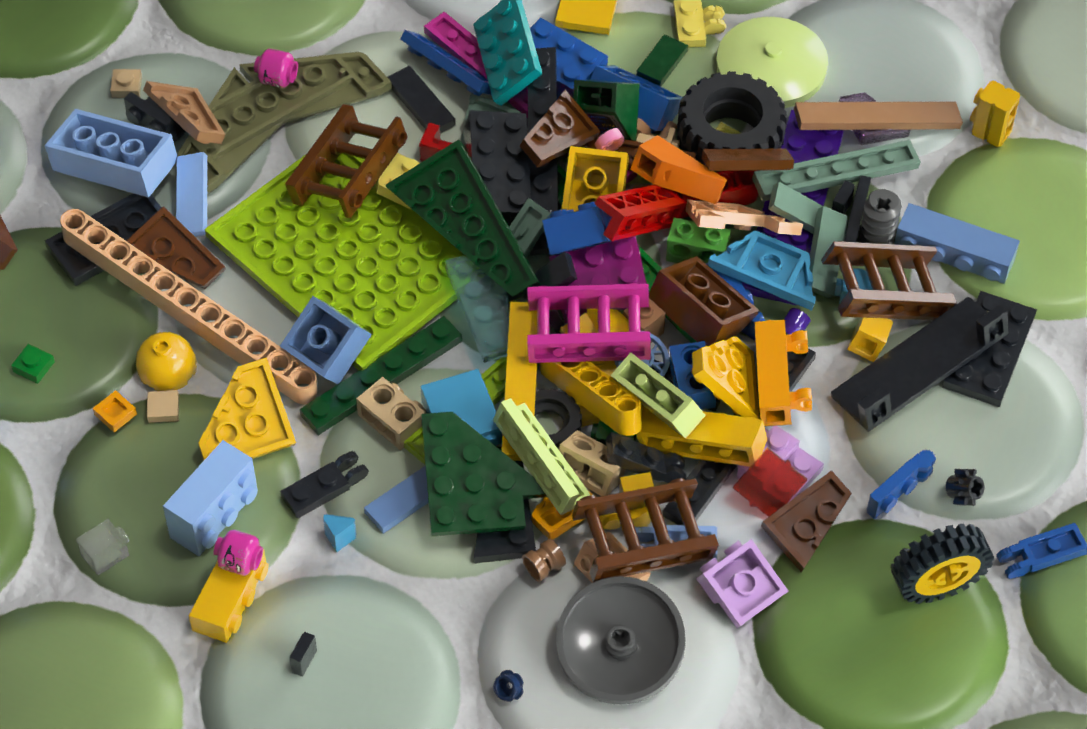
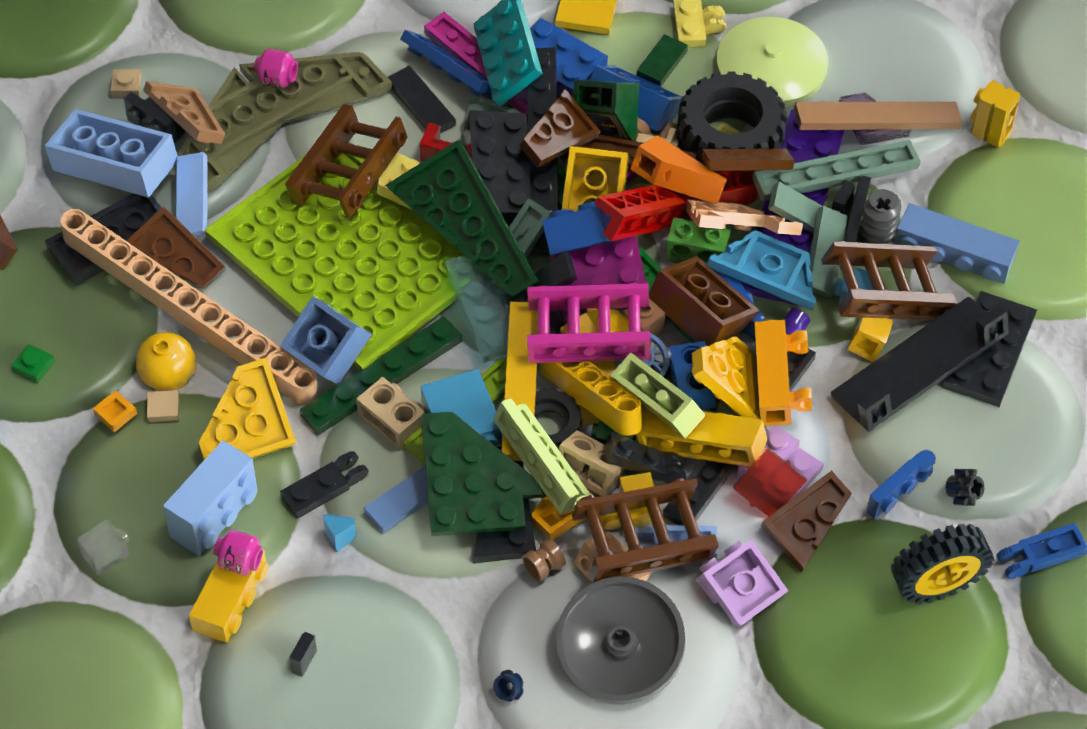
(610, 140): bright pink tile -> none

